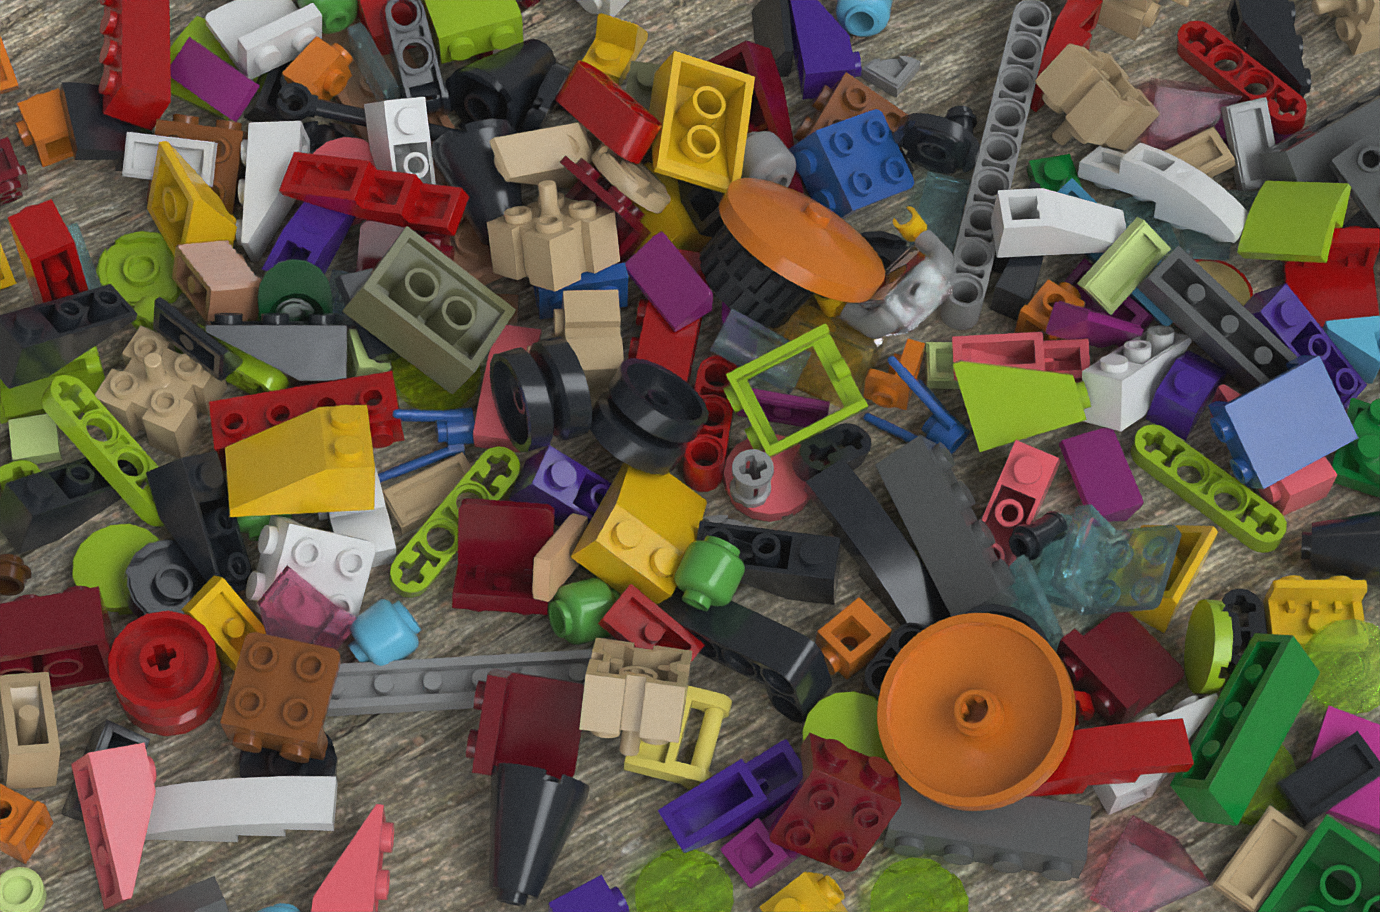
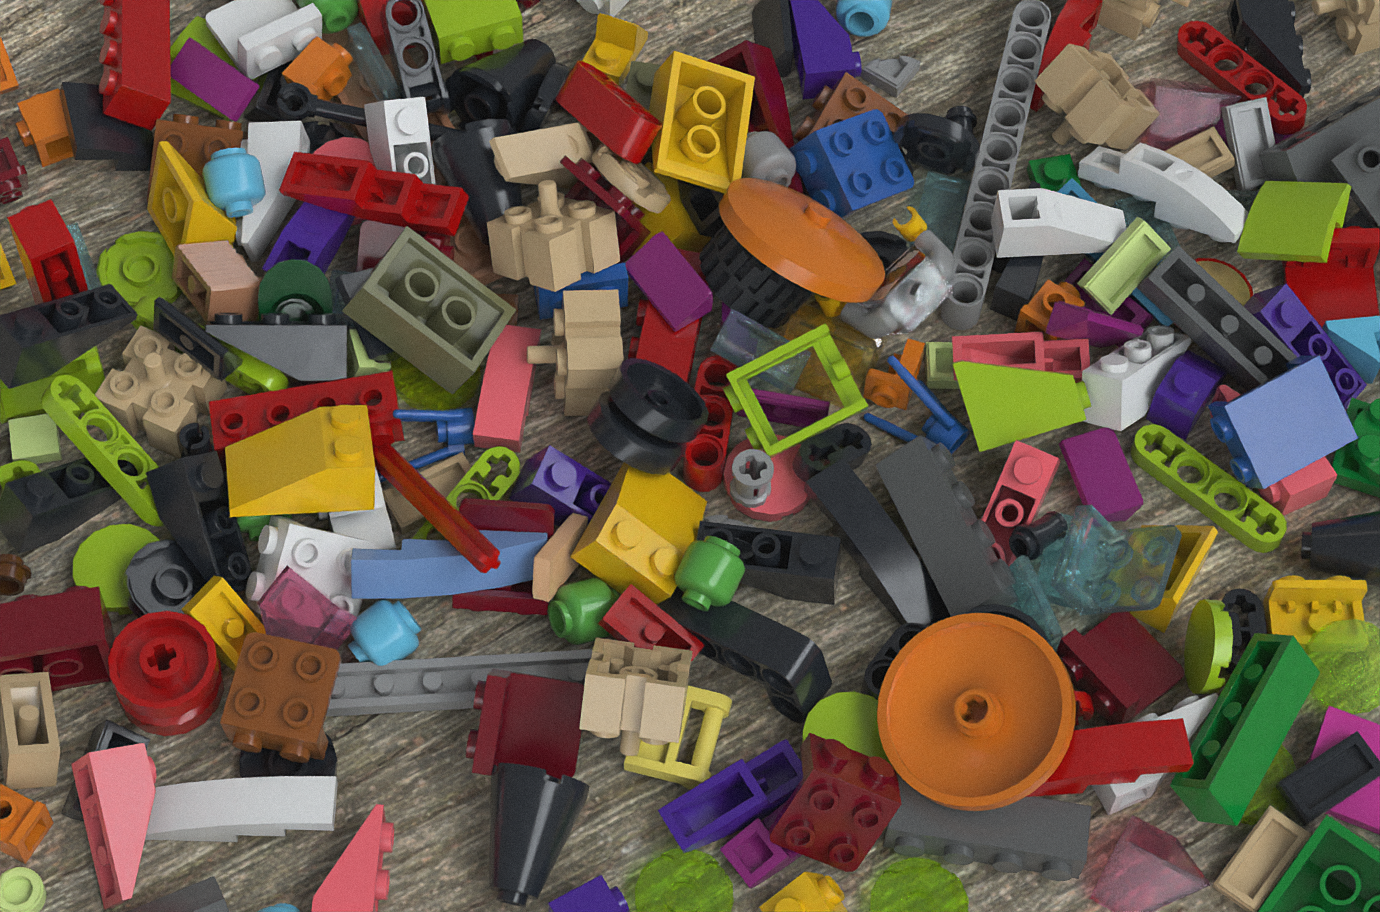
(142, 152): white tile -> none
(194, 441): none -> black pin
(234, 181): none -> medium azure head
(436, 509): none -> red axle
(439, 569): none -> medium blue slope
(541, 394): black wheel -> none
(856, 627): orange brick -> none
(1201, 246): clear light blue tile -> none

